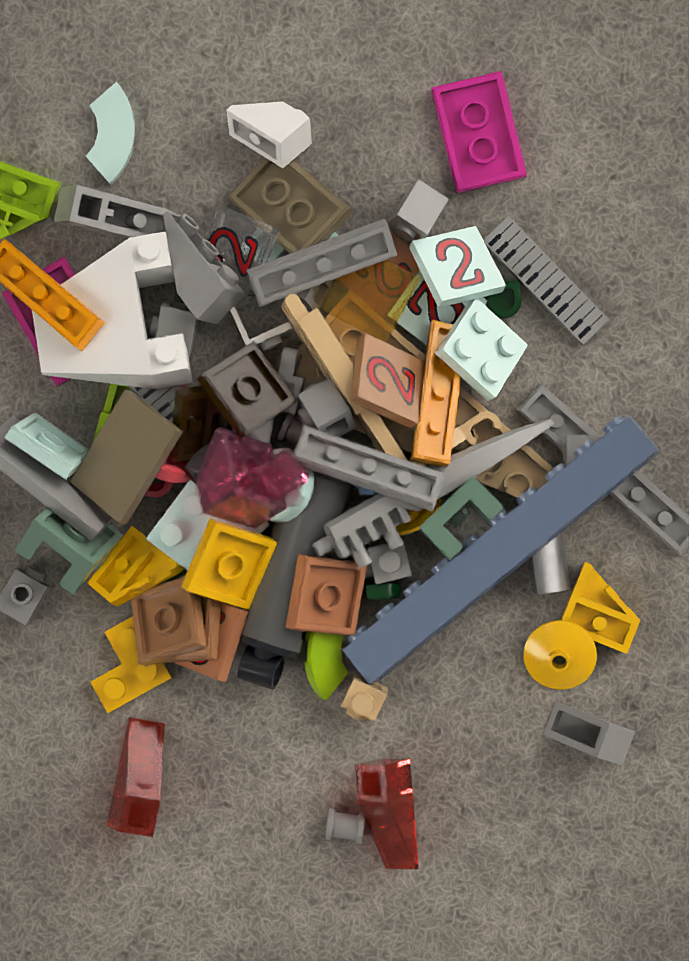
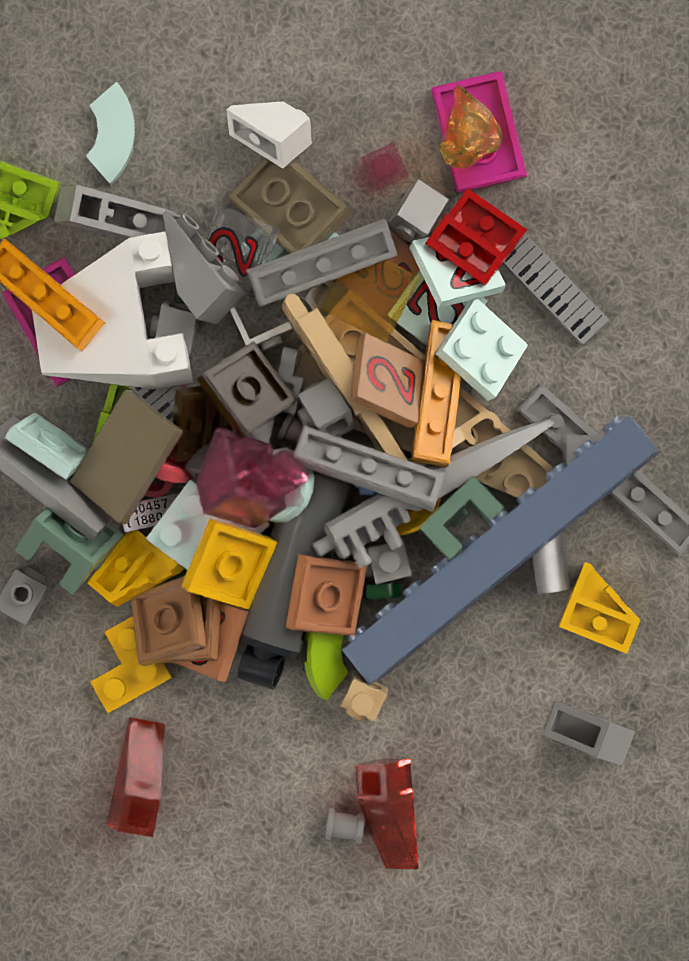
(149, 512): none -> white sticker
(384, 167): none -> clear pink plate
(469, 132): none -> clear yellow hair
(476, 237): none -> red slope
(507, 302): dark green tile -> none
(564, 640): yellow dish -> none

